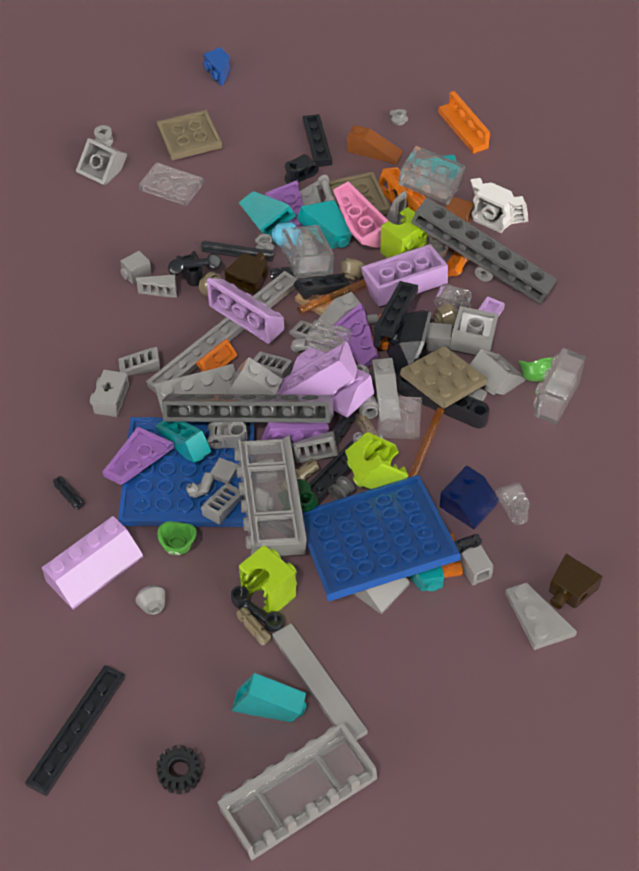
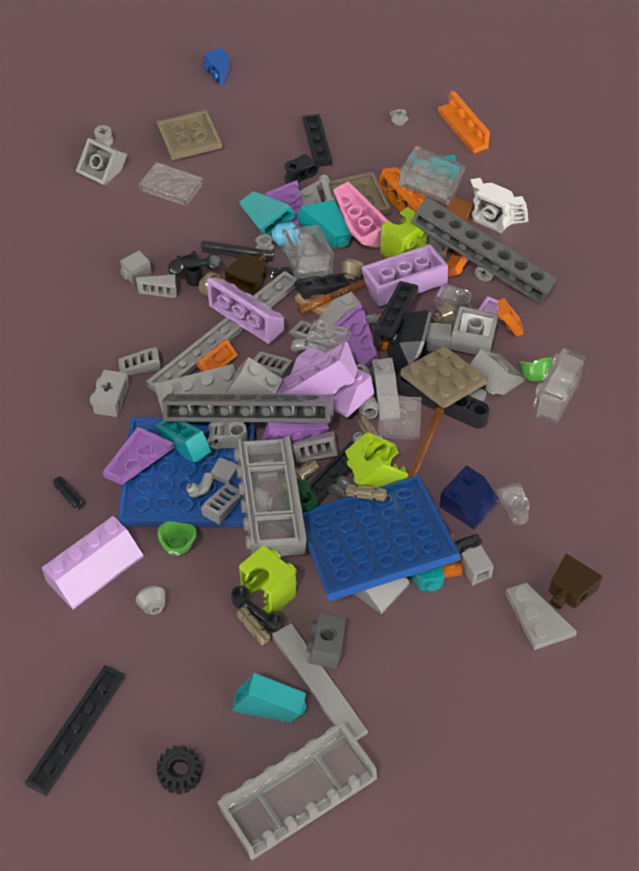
(327, 640): none -> dark grey brick
(342, 426): black axle -> none
(366, 492): none -> dark tan axle
(372, 145): dark orange slope -> none
(397, 206): light grey slope -> none
(511, 319): none -> orange plate

